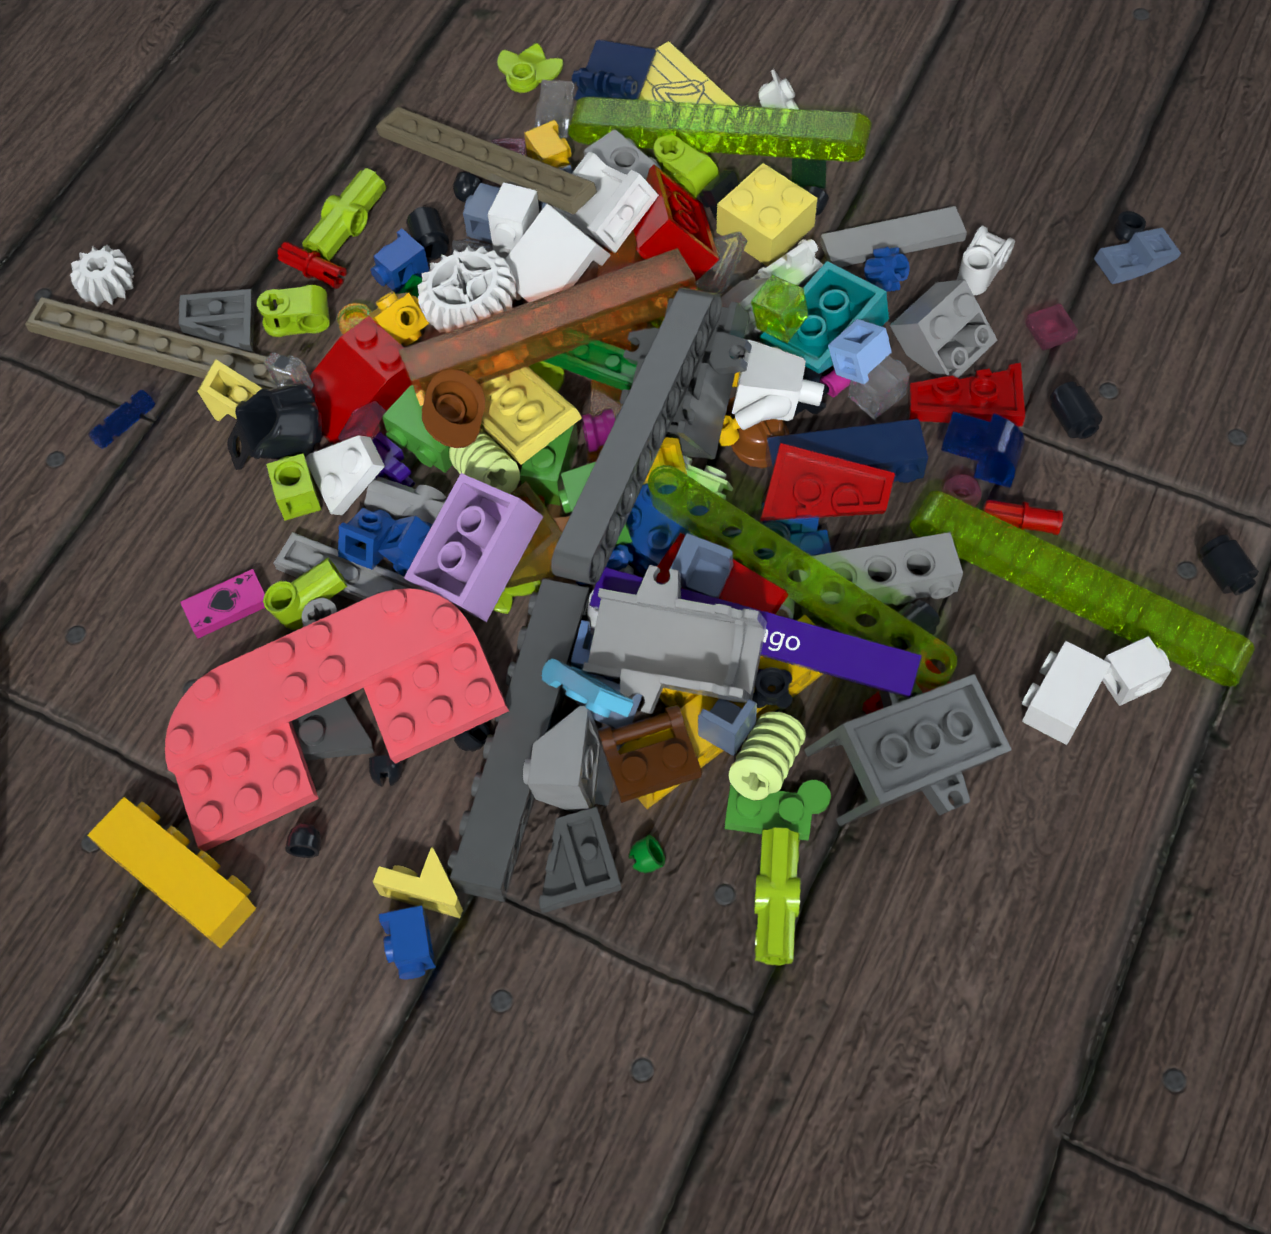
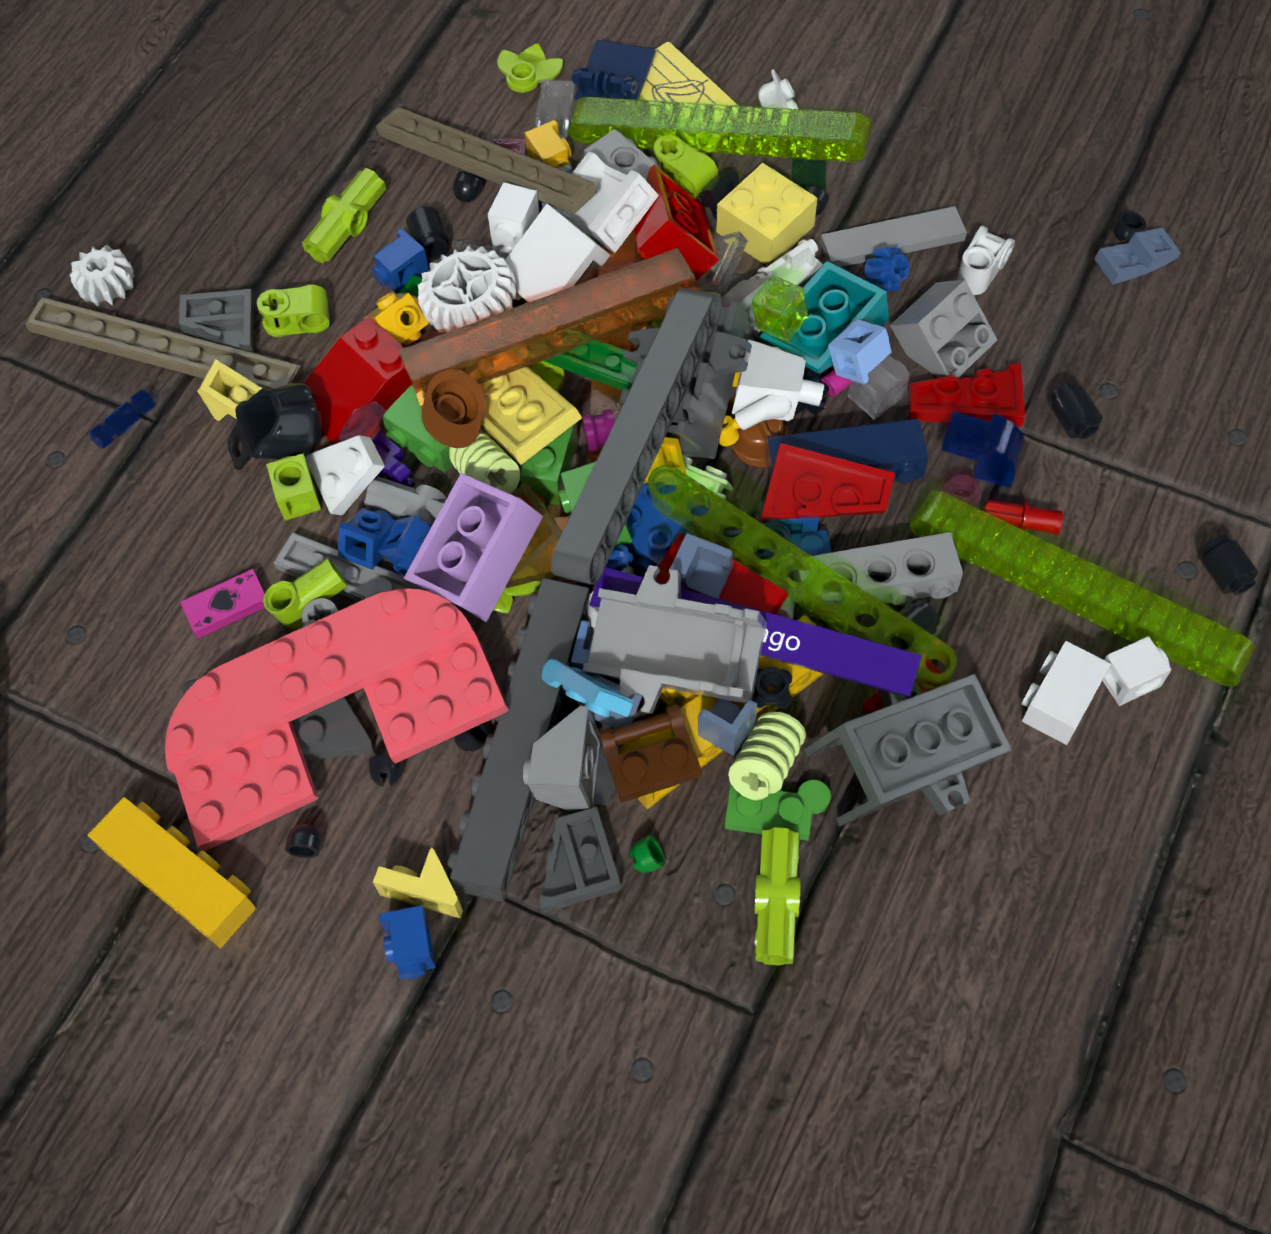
(287, 370): clear plate -> none
(311, 264): red axle -> none
(351, 315): clear neon green tile -> none
(477, 210): sand blue brick -> none
(1051, 326): clear pink plate -> none

